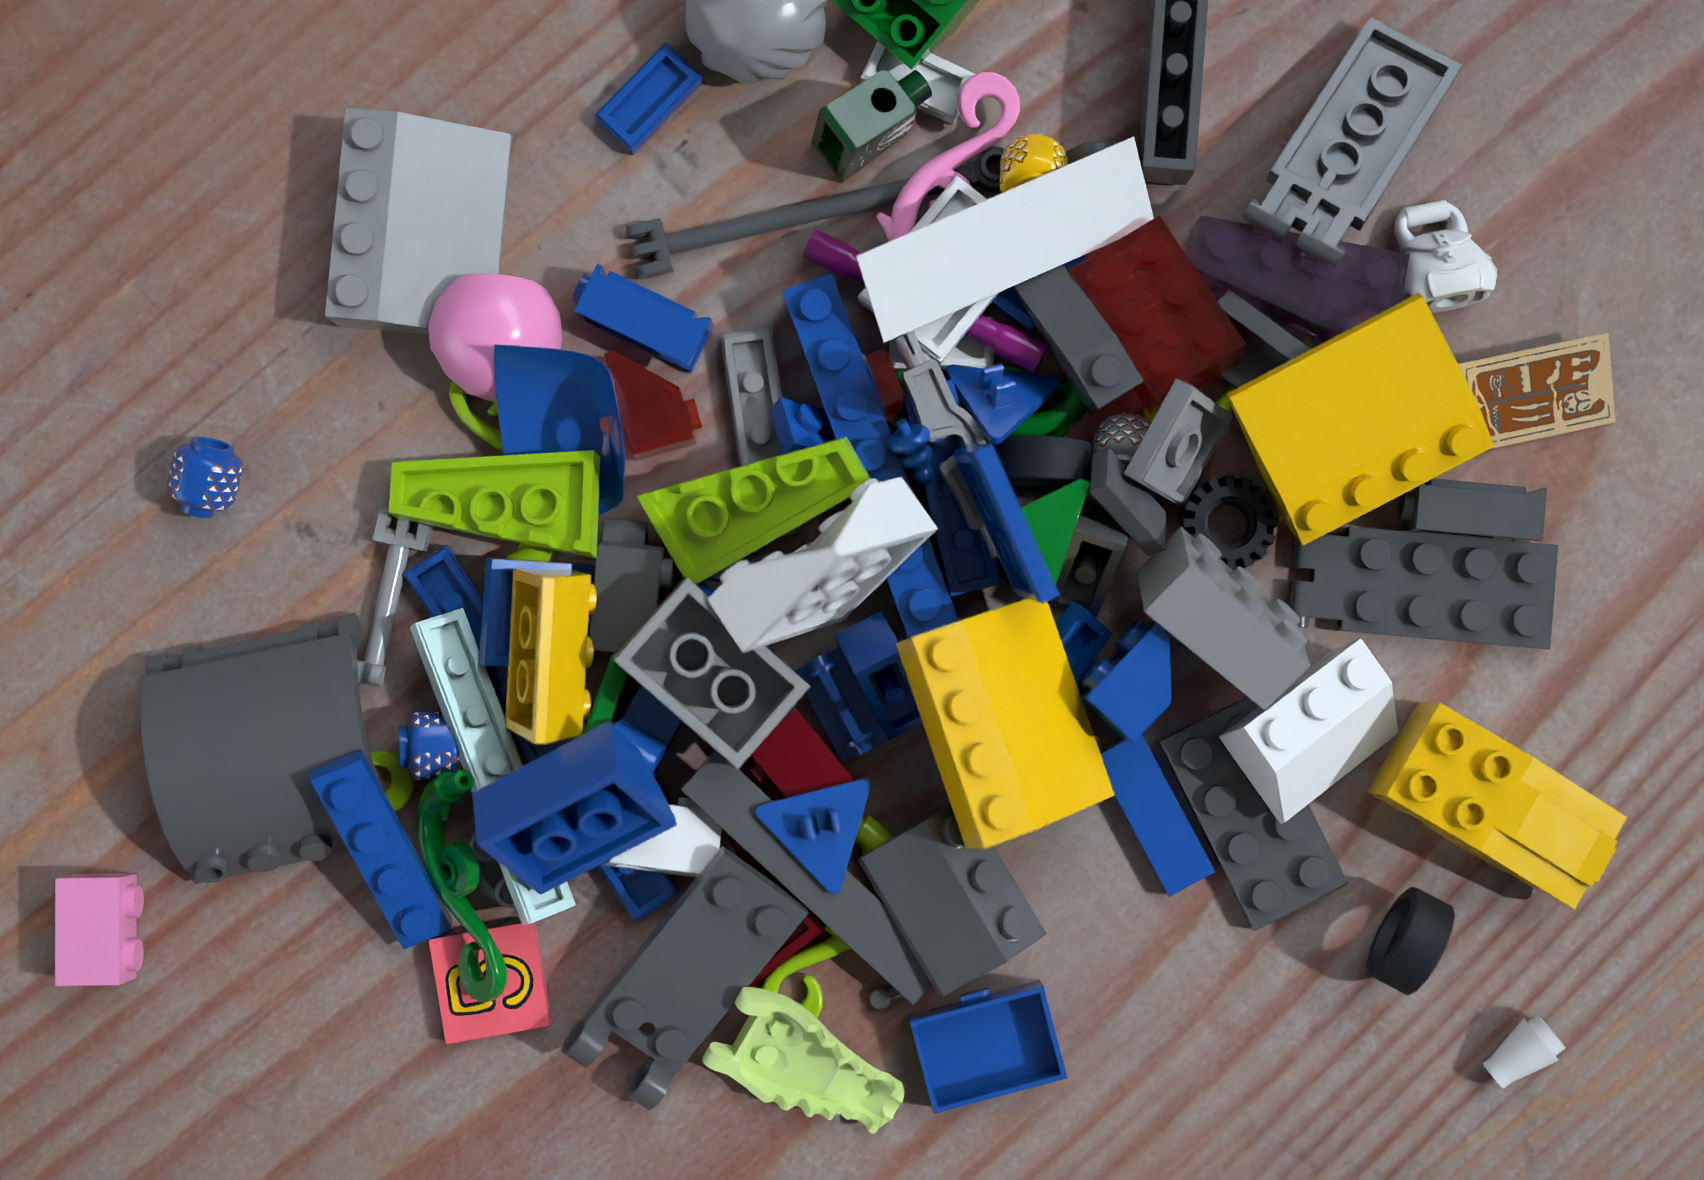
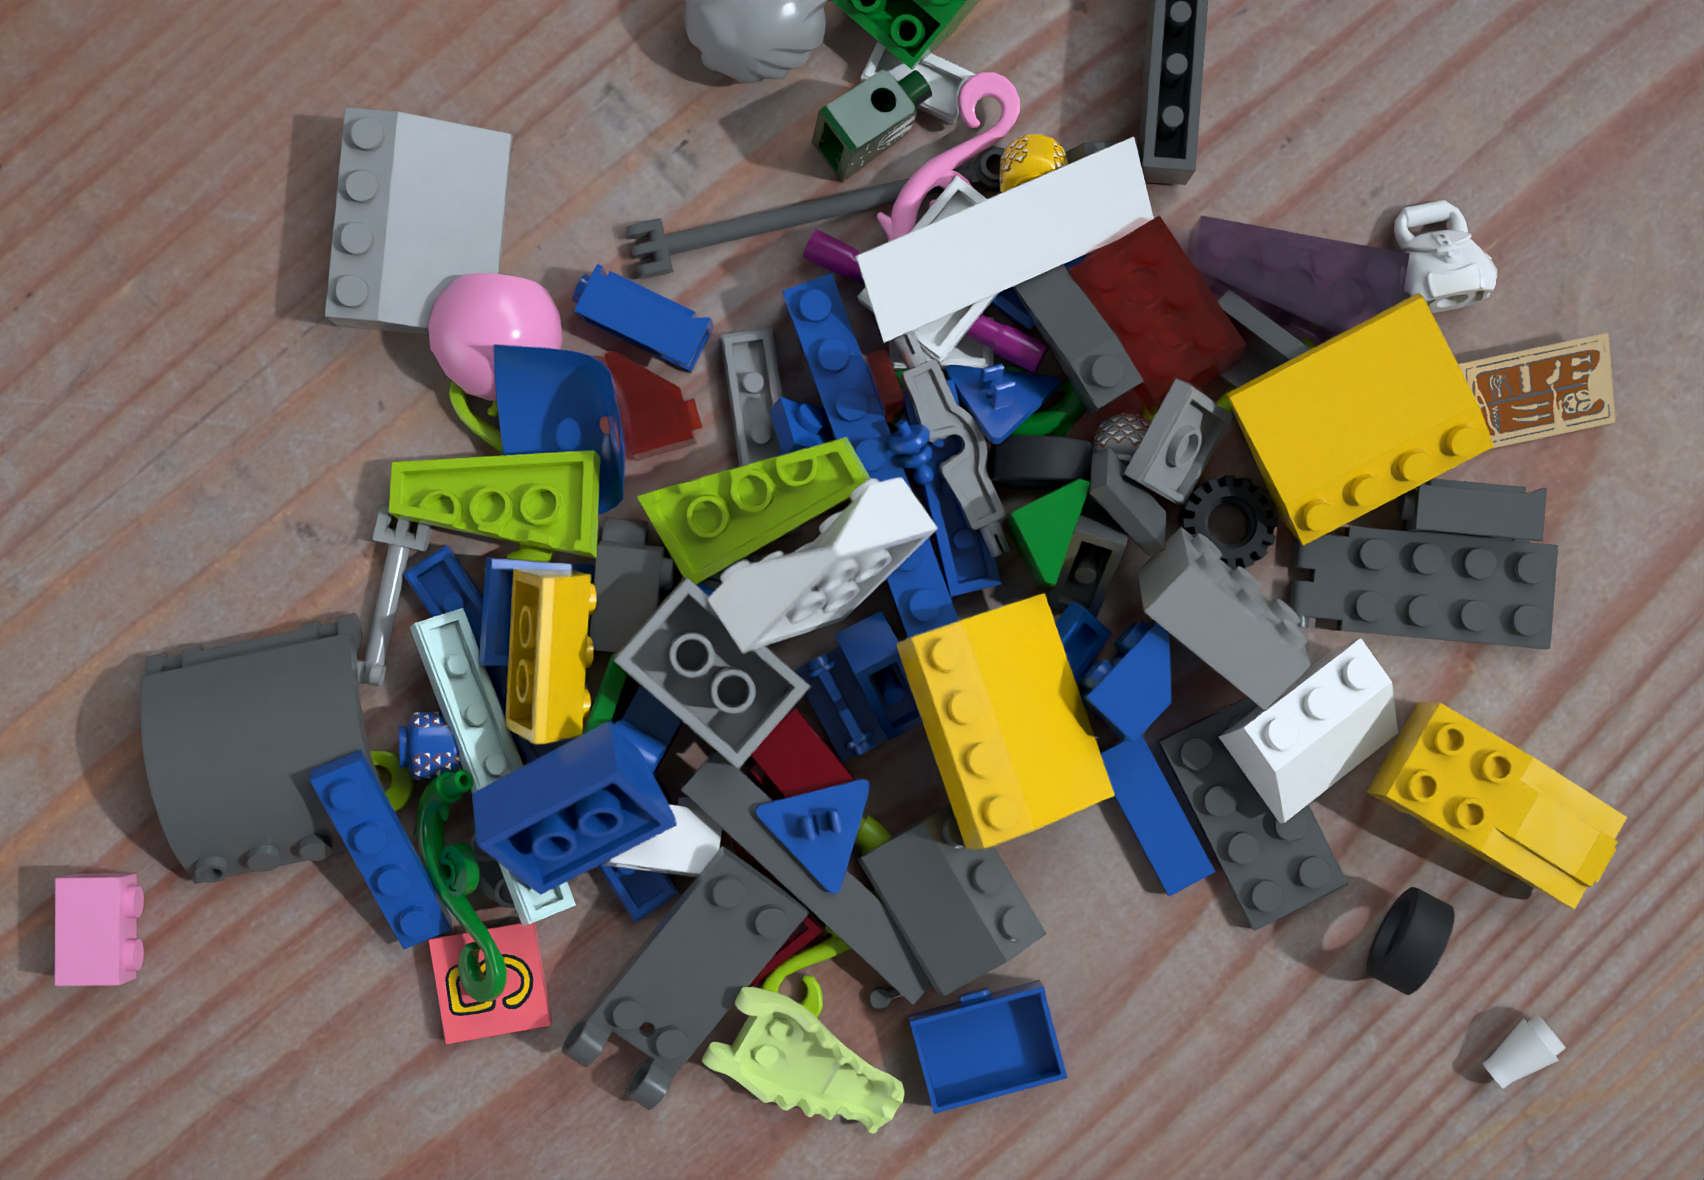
(204, 476): blue head -> none
(649, 98): blue tile -> none
(1005, 522): blue tile -> none
(1353, 140): hinge -> none

